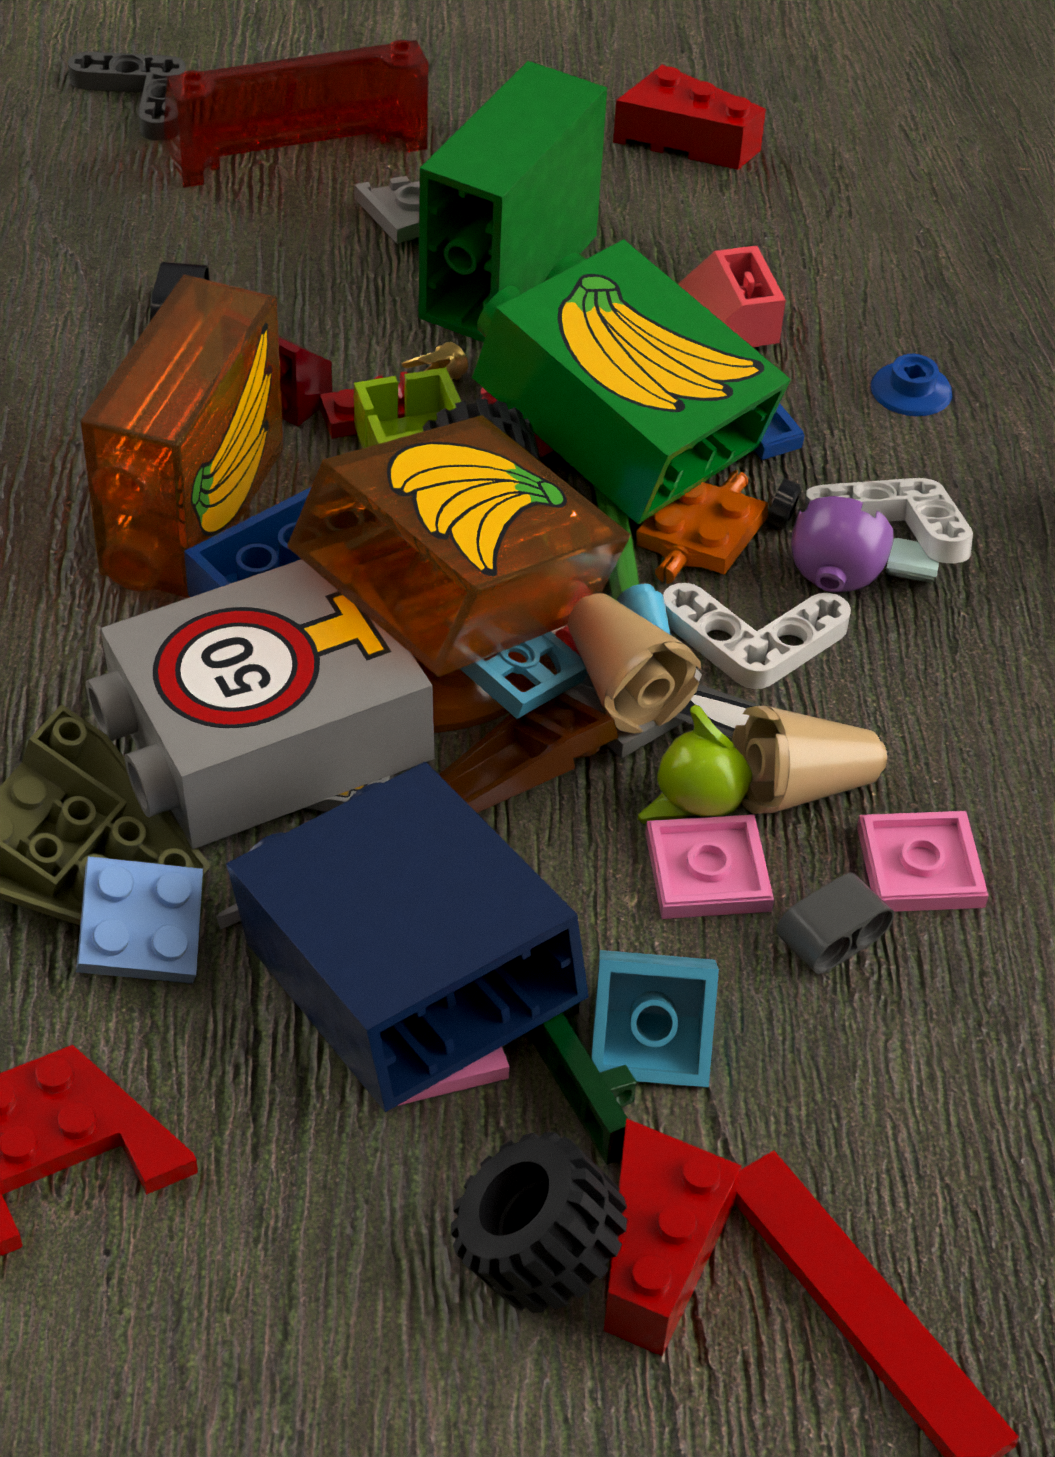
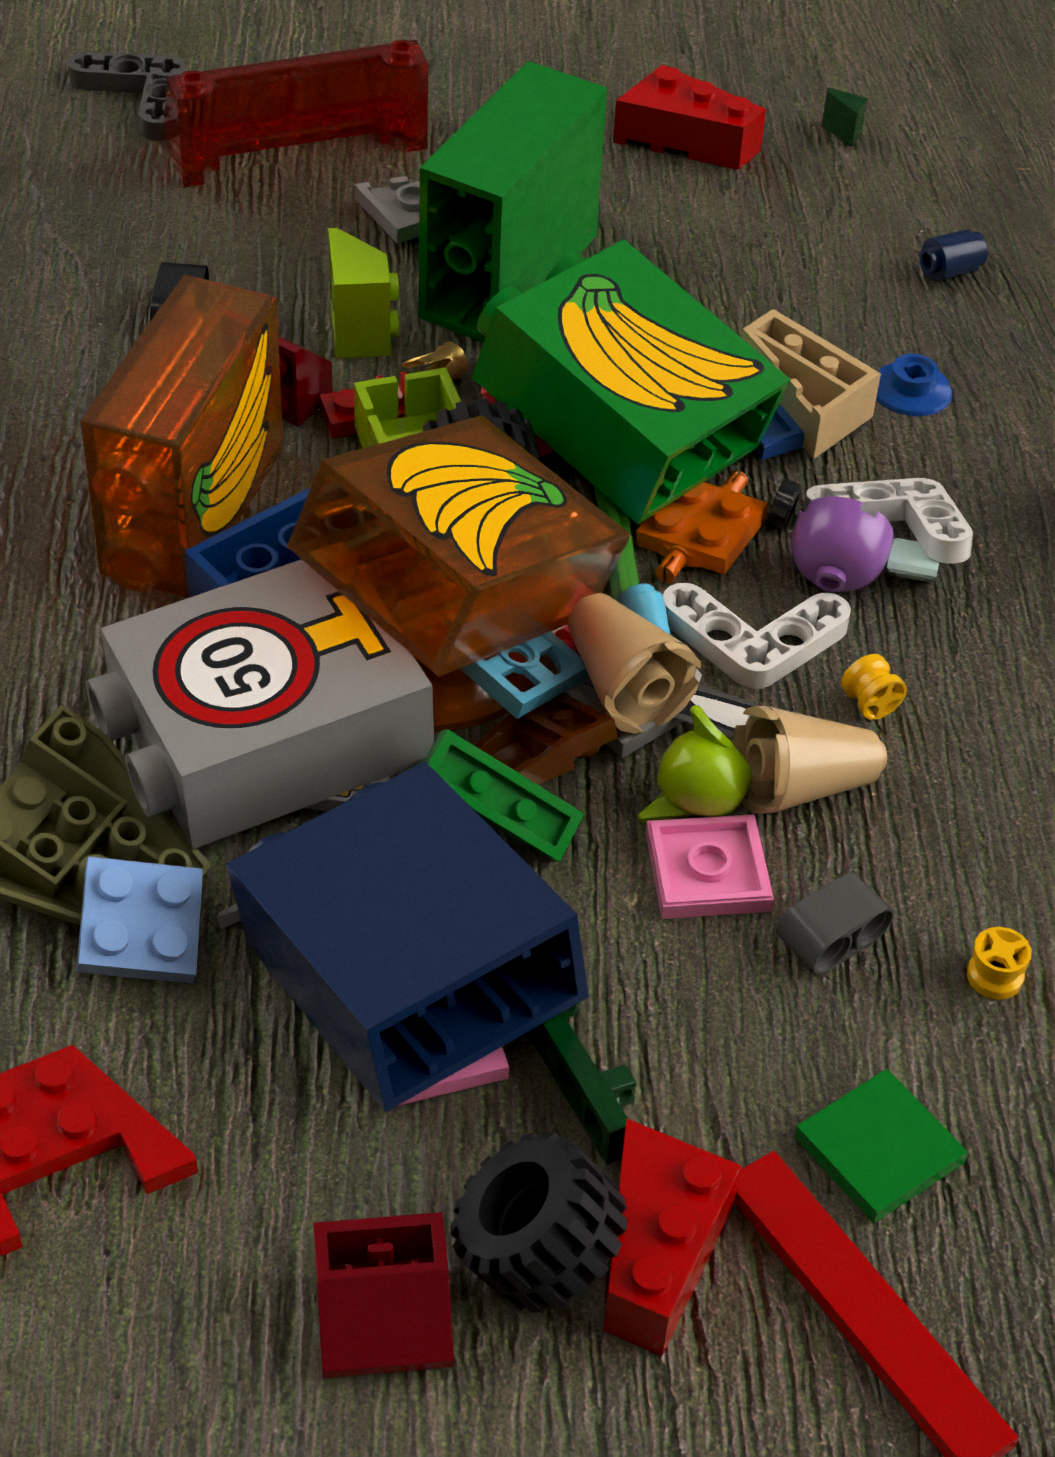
(361, 297): none -> lime slope
(383, 1295): none -> dark red slope
(505, 796): none -> green piece
(655, 1016): medium azure slope -> none
(740, 293): coral slope -> none
(827, 388): none -> tan wedge
(844, 115): none -> dark green slope
(873, 686): none -> yellow wheel
(880, 1145): none -> green tile
(922, 860): bright pink tile -> none
(953, 254): none -> dark blue brick
(1009, 959): none -> yellow wheel

